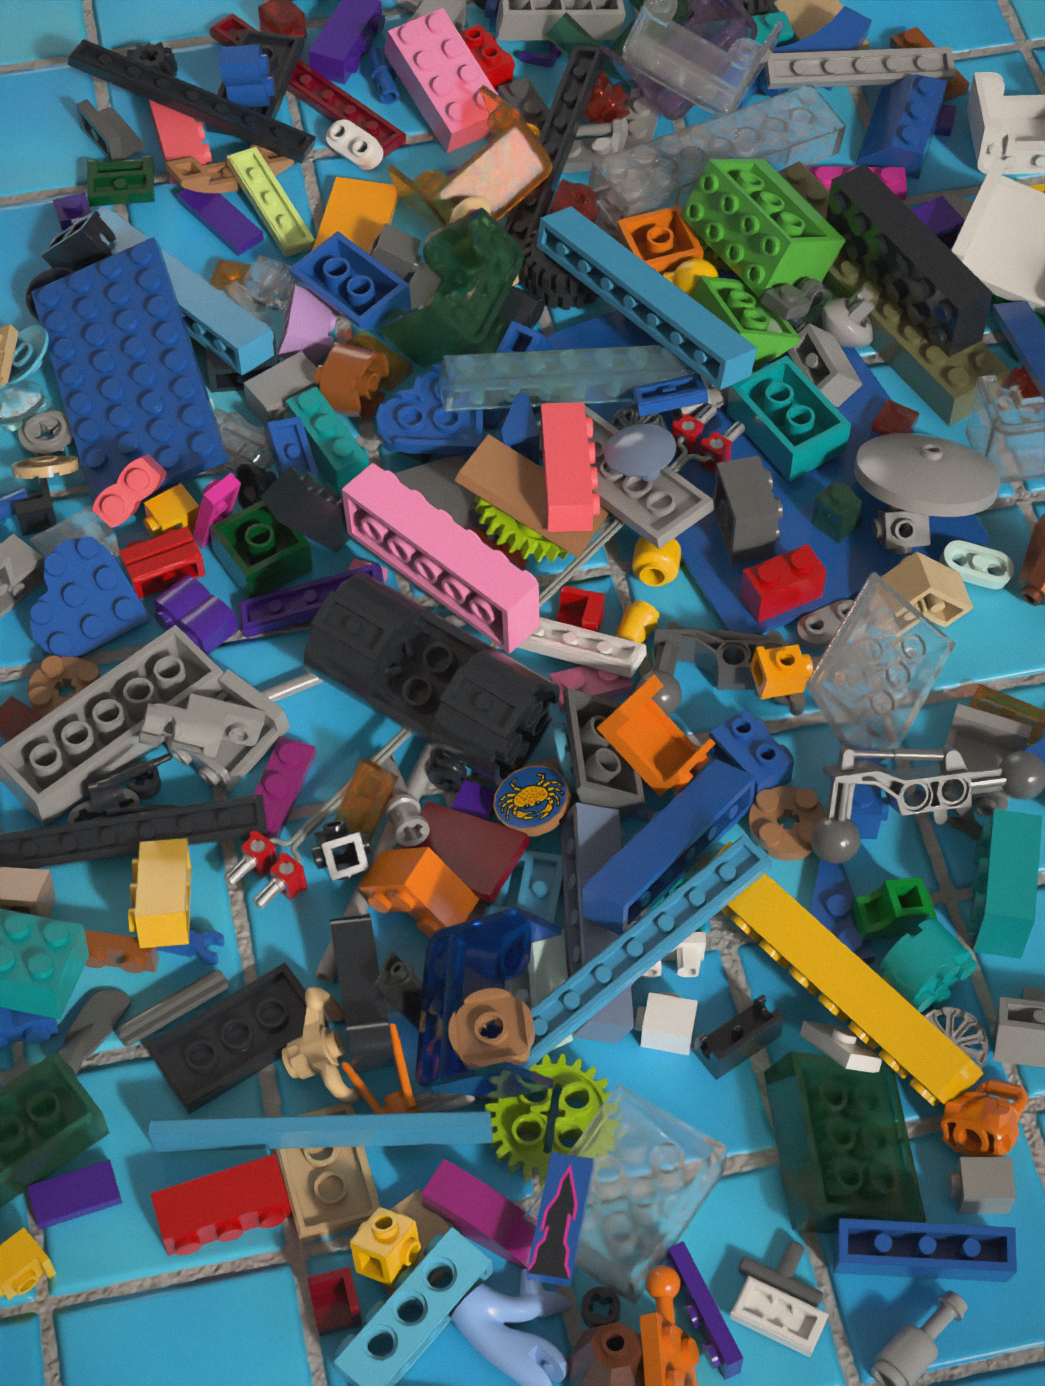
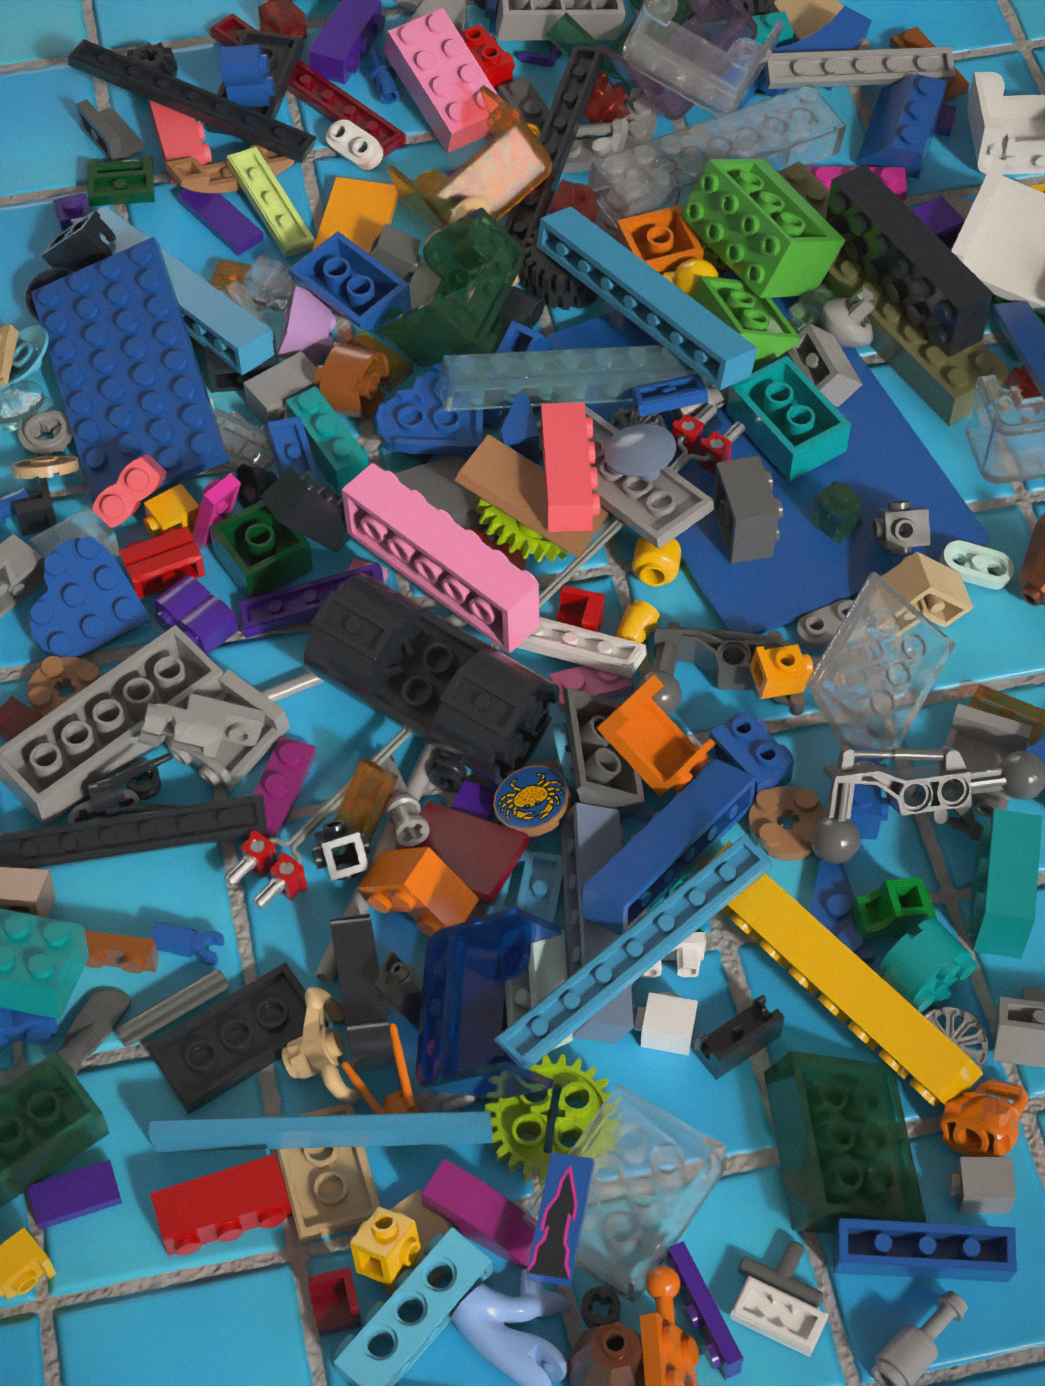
(161, 893): yellow brick -> none
(488, 1007): medium nougat plate -> none
(782, 583): red brick -> none
(791, 301): dark grey plate -> none
(841, 1046): white plate -> none
(894, 419): clear red tile -> none
(927, 474): light grey dish -> none

